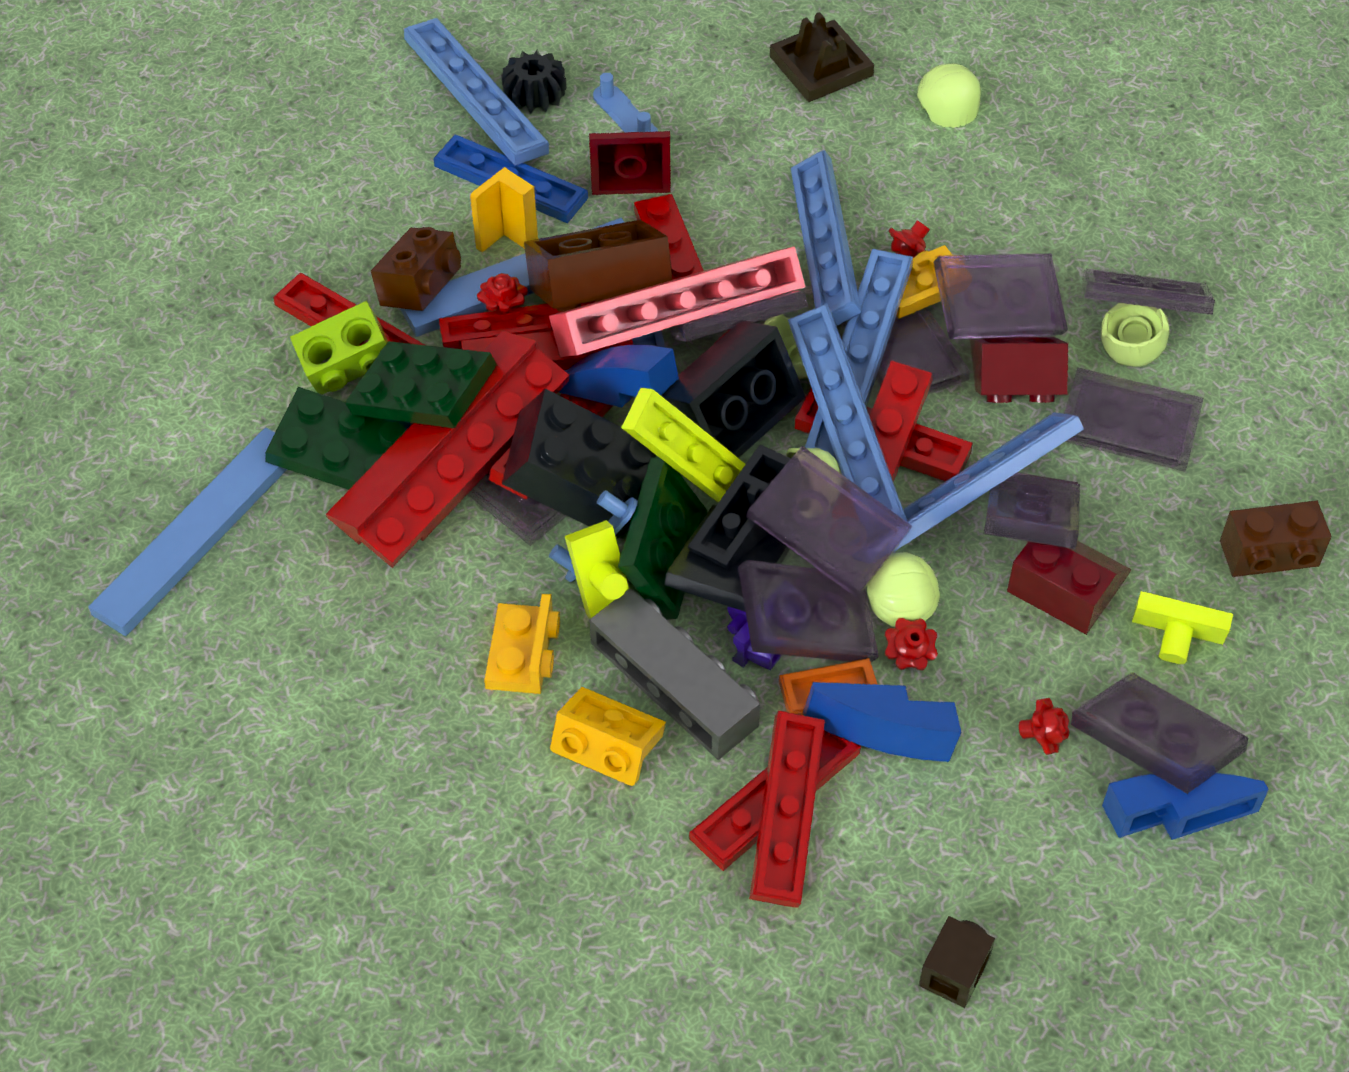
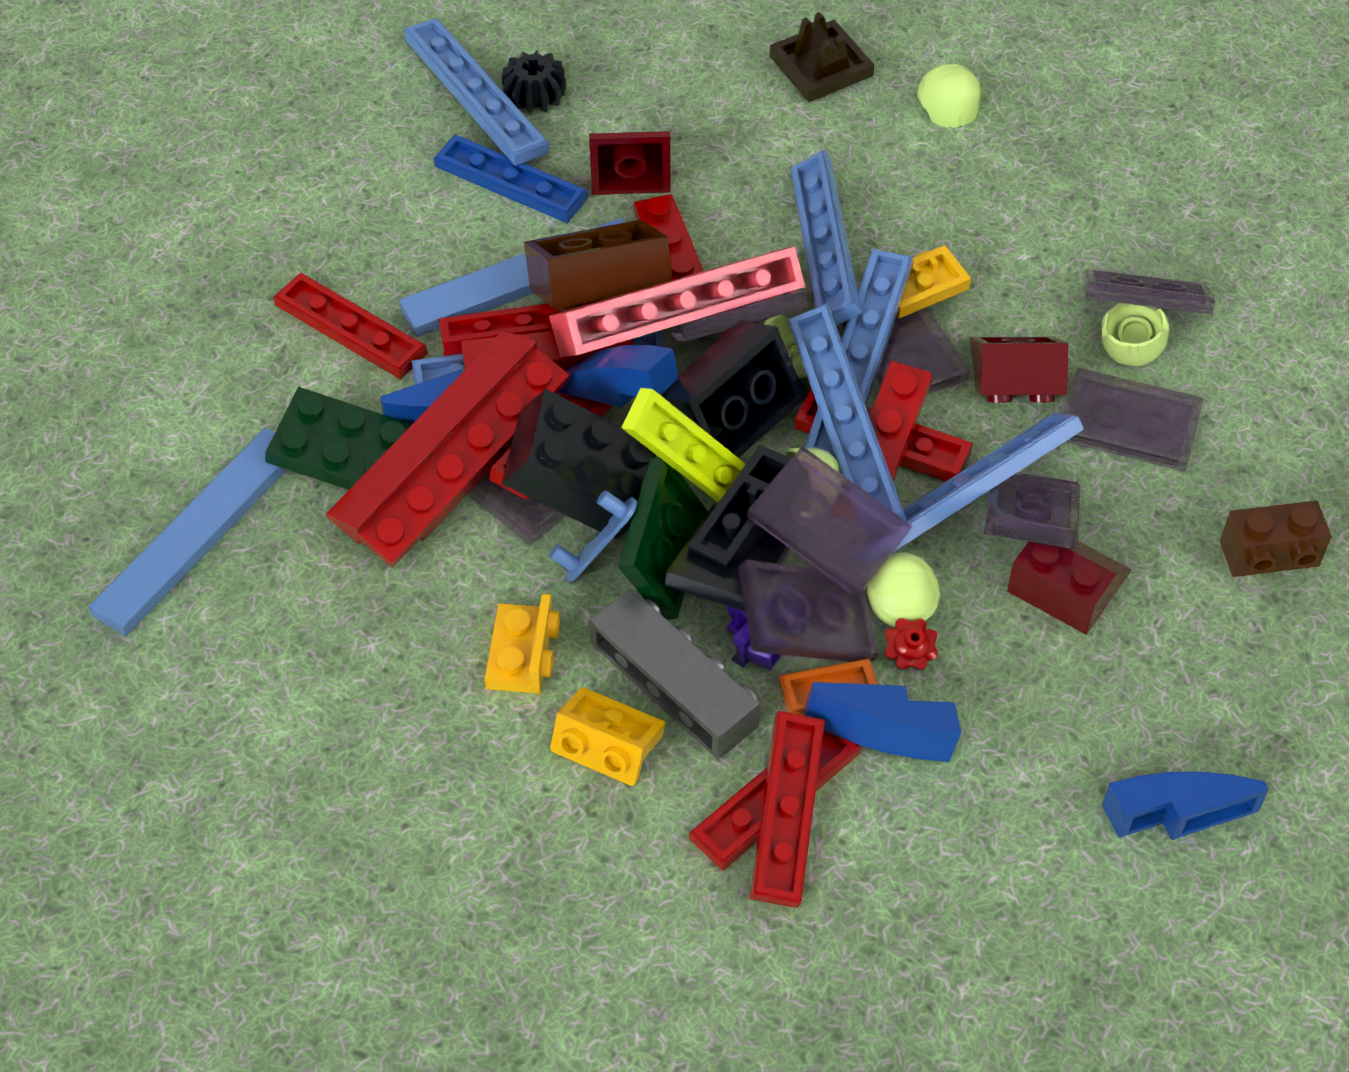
(339, 339): lime brick -> none
(416, 268): reddish brown brick -> none
(421, 384): dark green plate -> none
(502, 208): yellow panel -> none
(502, 293): red plant -> none
(595, 565): neon yellow tile -> none
(620, 108): medium blue piece -> none
(909, 241): red plant -> none
(957, 960): dark brown brick -> none
(1000, 295): clear purple tile -> none
(1047, 726): red plant -> none
(1159, 732): clear purple tile -> none
(1180, 624): neon yellow tile -> none

